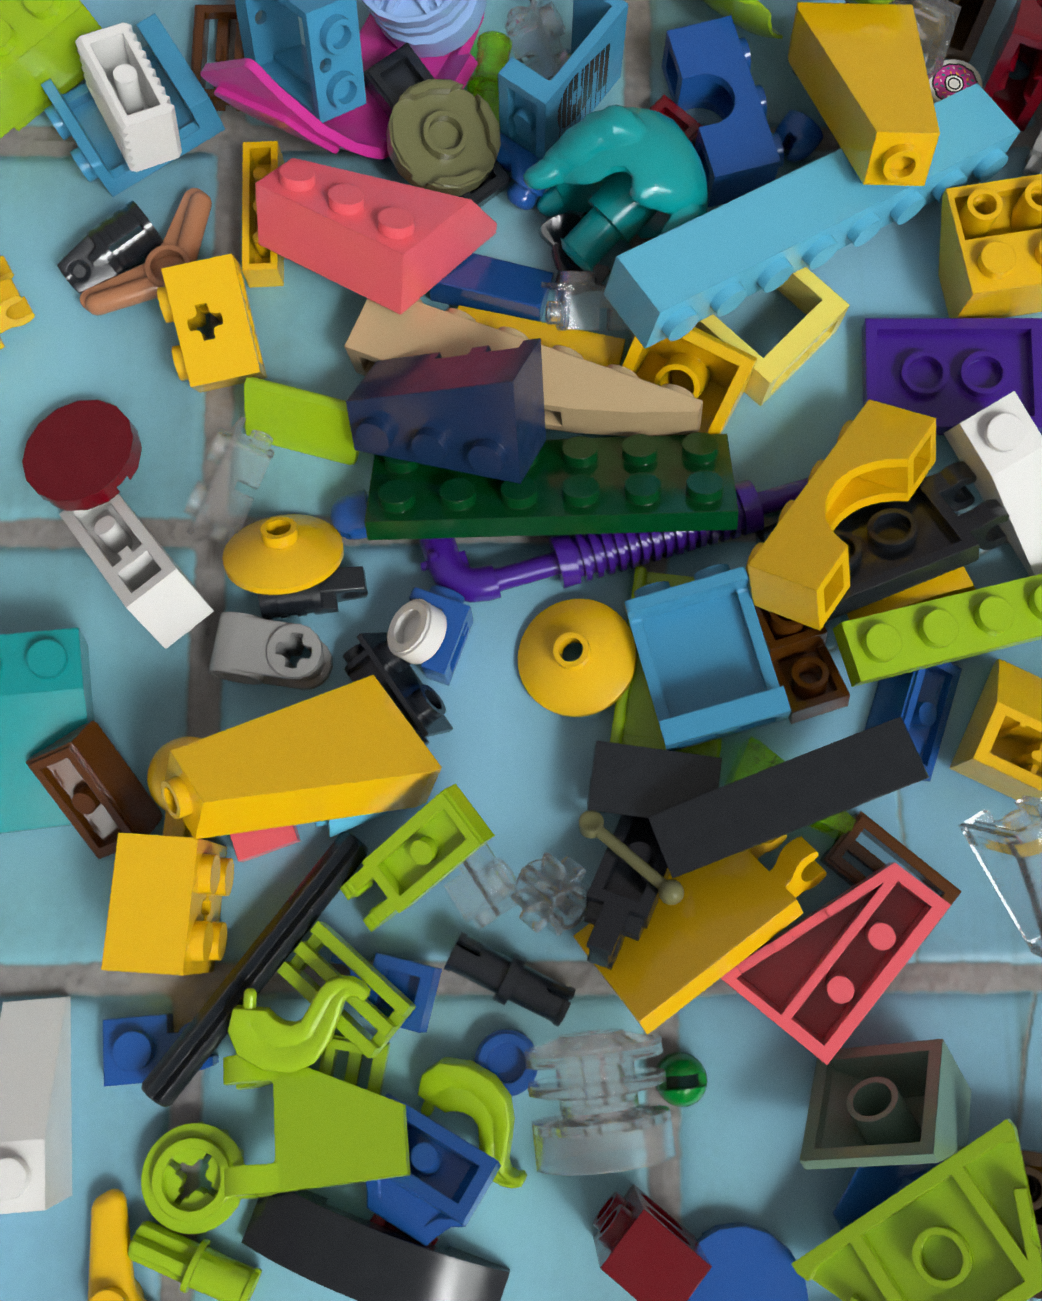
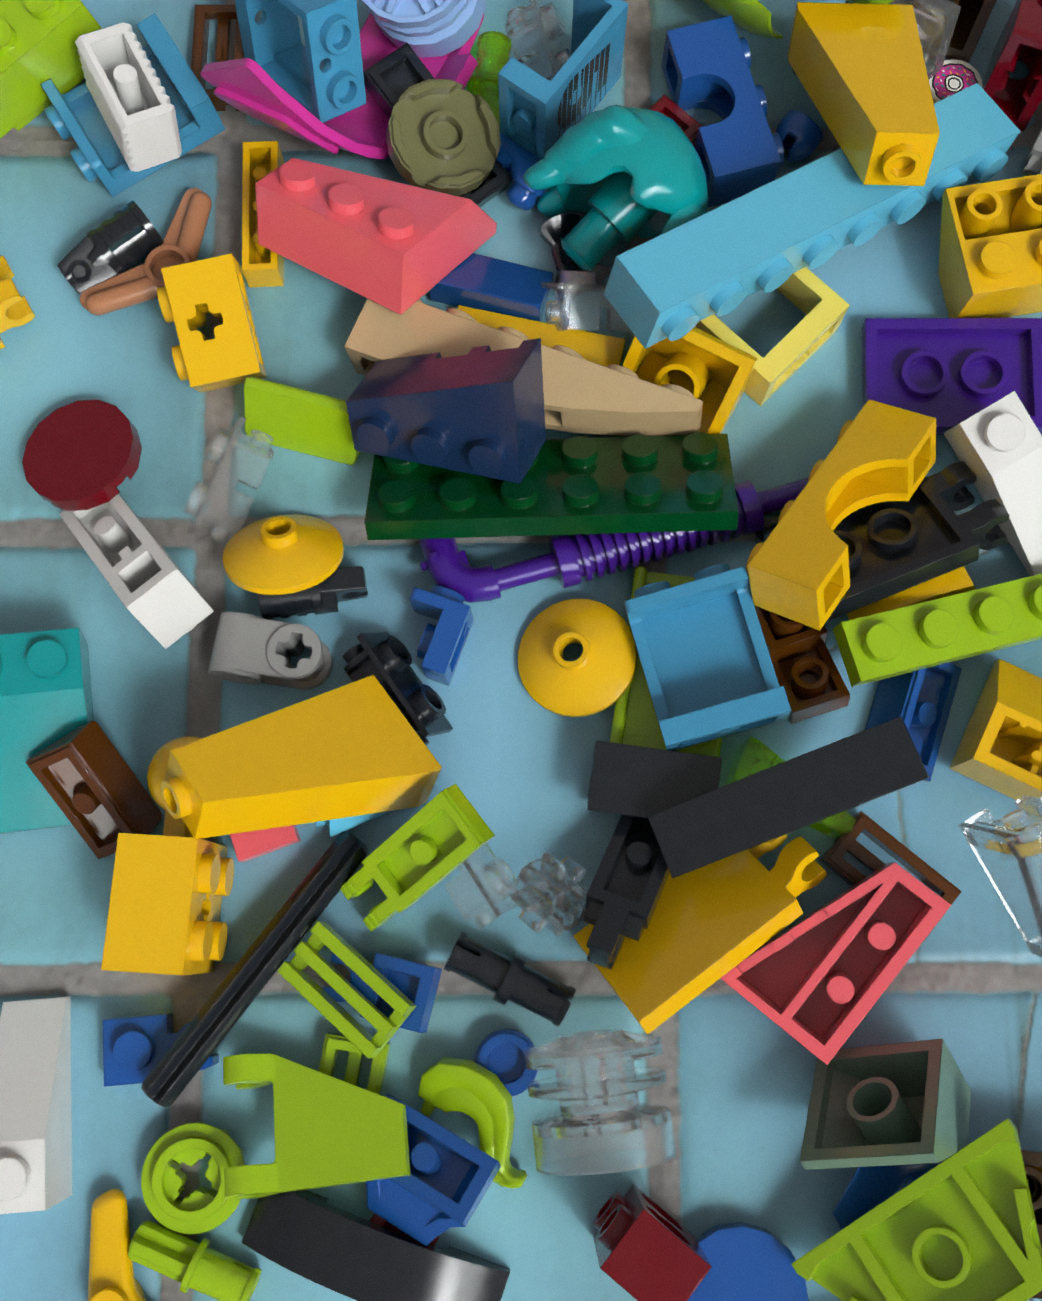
(291, 1045): lime piece -> none
(349, 515): blue hinge -> none
(416, 631): white tile -> none
(592, 826): olive hinge -> none
(681, 1065): green hinge -> none

